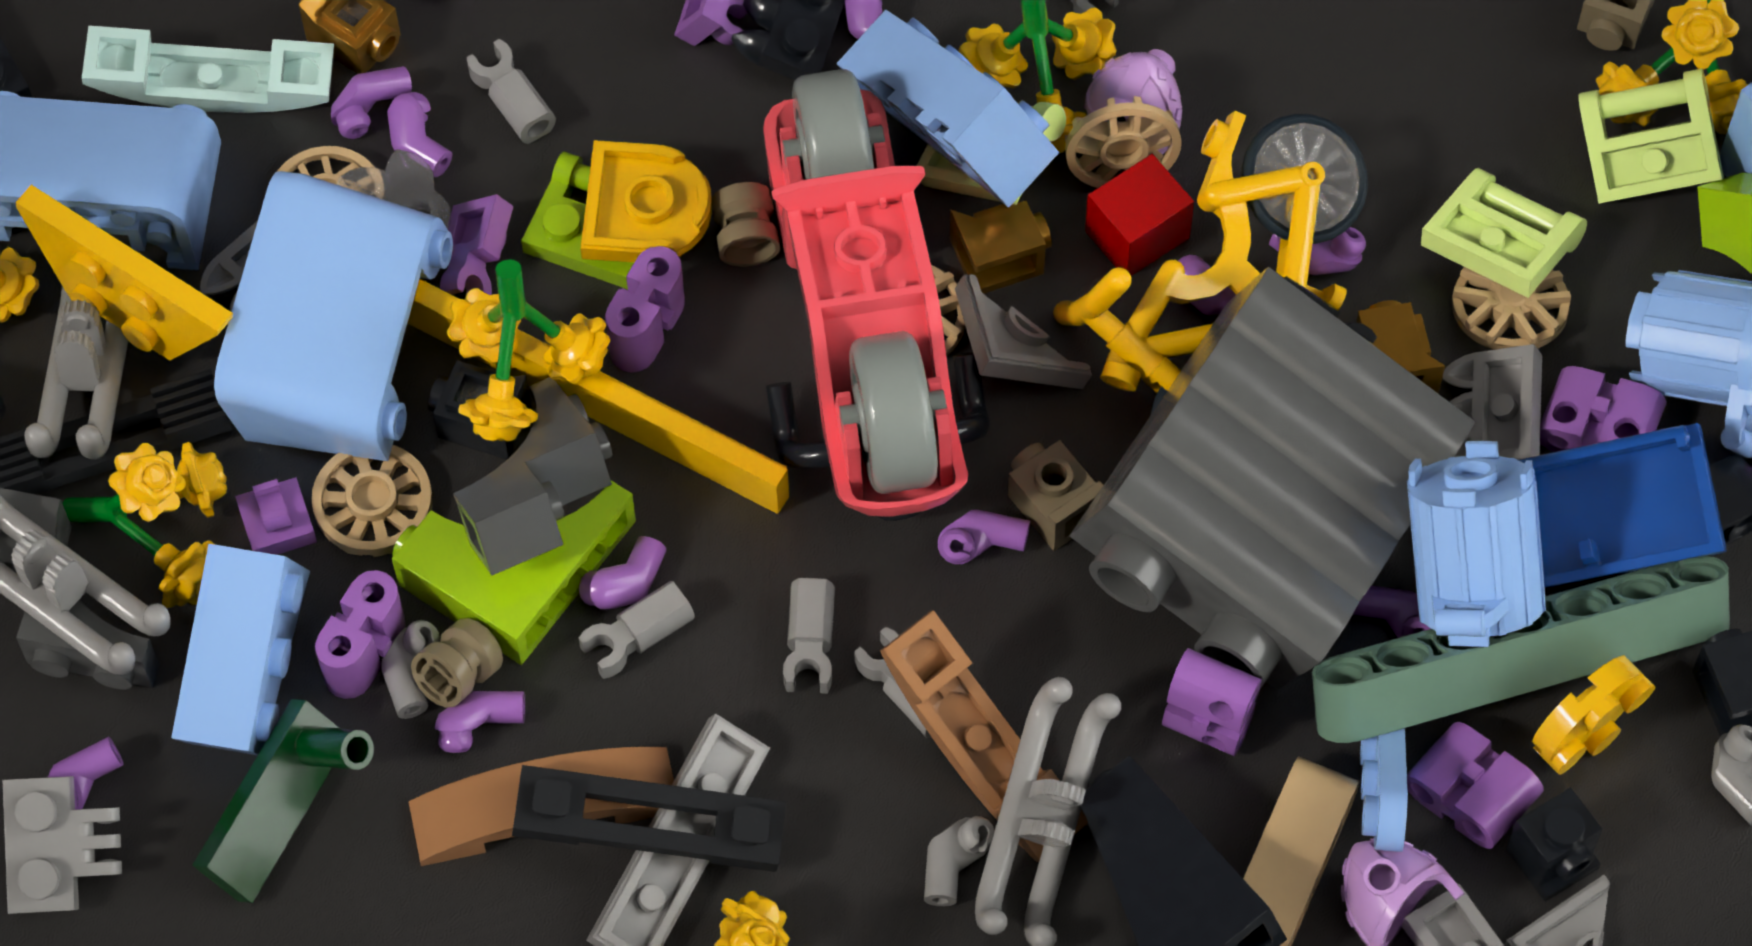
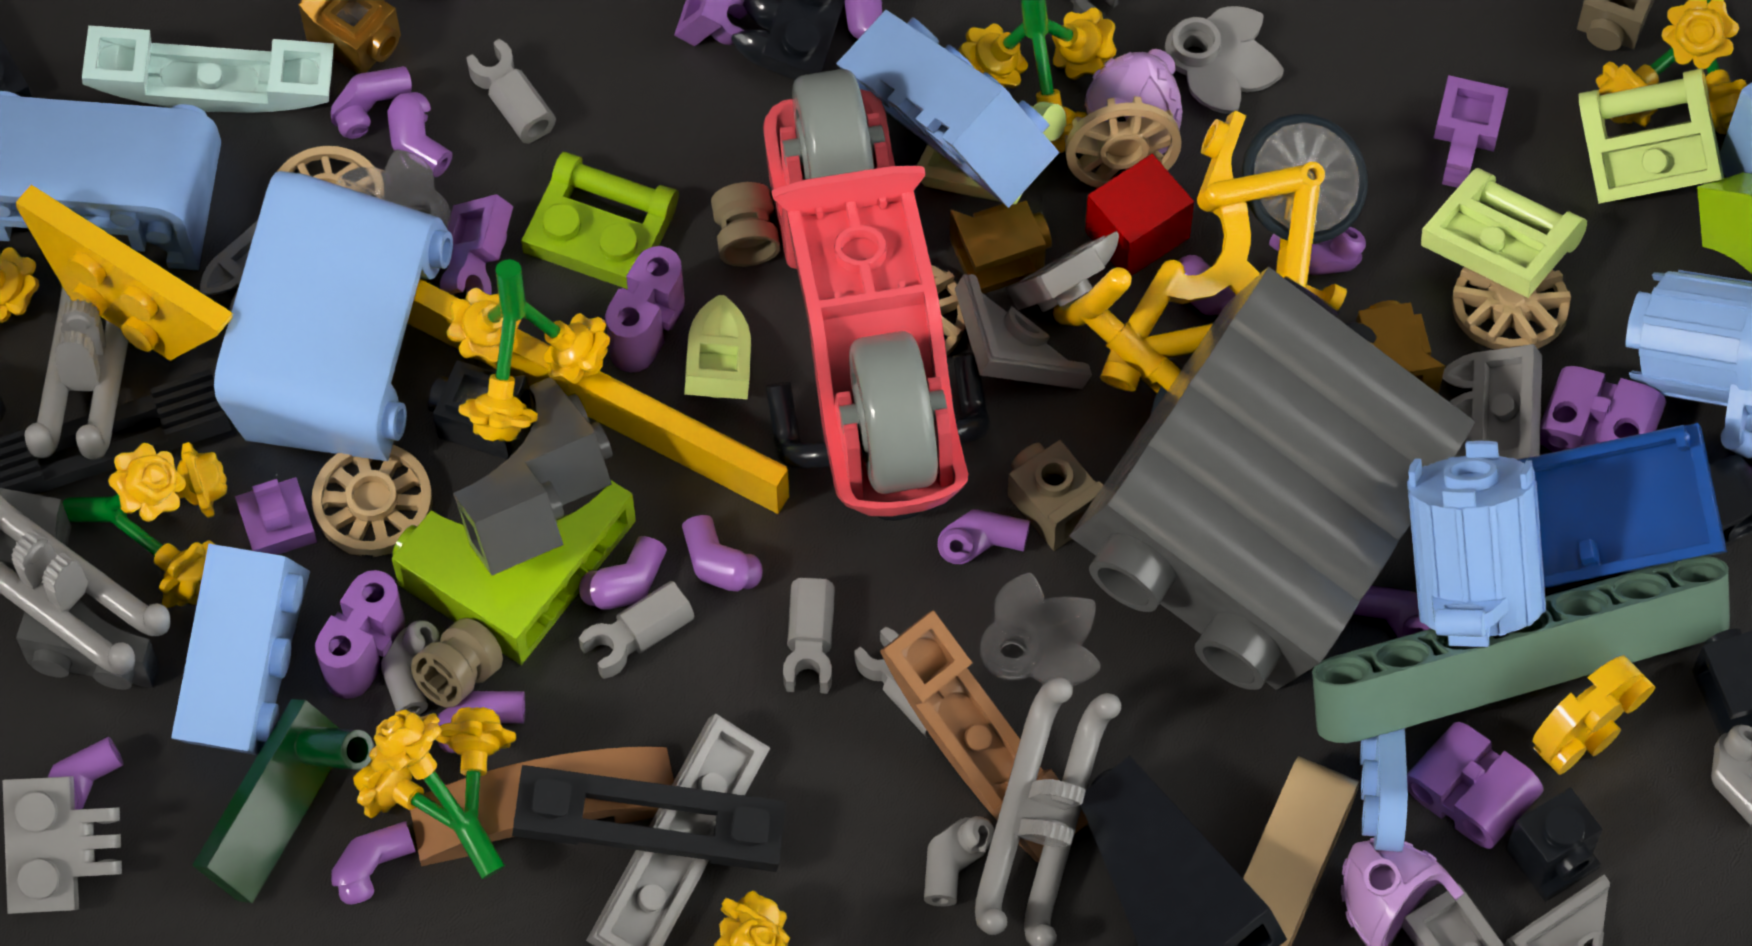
(362, 857): none -> medium lavender arm
(404, 751): none -> yellow plant
(642, 200): yellow tile -> none
(718, 352): none -> yellowish green plate
(718, 563): none -> medium lavender arm
(1046, 631): none -> clear plate
(1064, 277): none -> light grey plate
(1211, 701): medium lavender piece -> none
(1230, 57): none -> light grey plate
(1468, 120): none -> medium lavender plate

